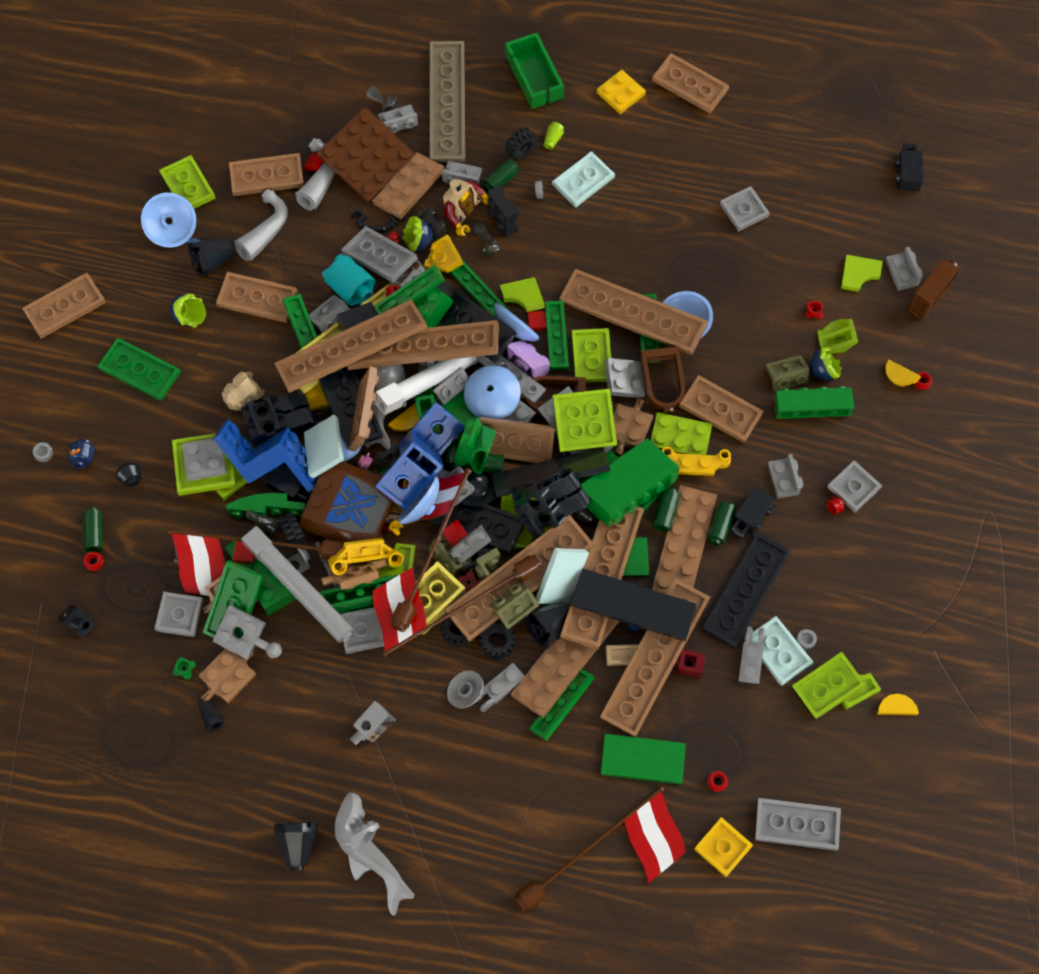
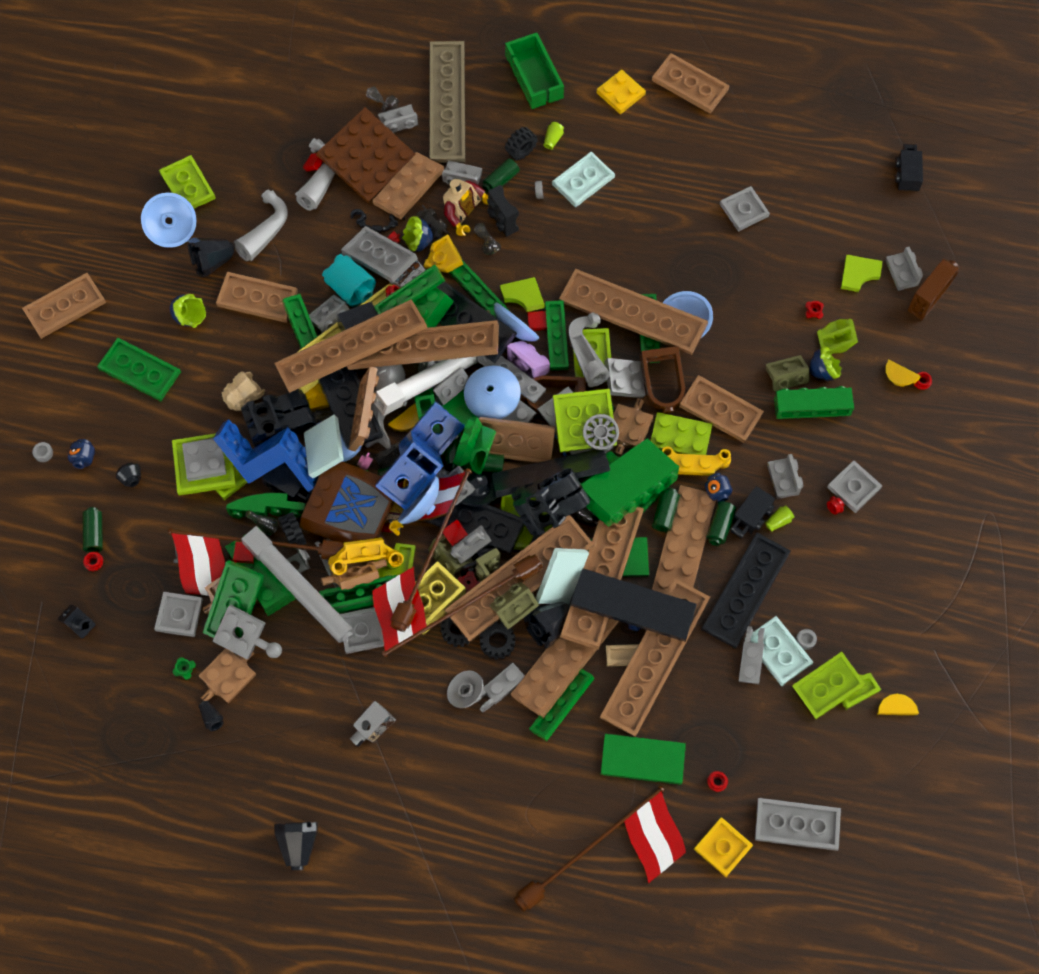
(266, 173): medium nougat plate -> none
(356, 841): light grey piece -> none
(590, 364): none -> light grey animal
(600, 432): none -> light grey wheel
(695, 659): dark red brick -> none
(718, 487): none -> dark blue head
(780, 518): none -> lime cone

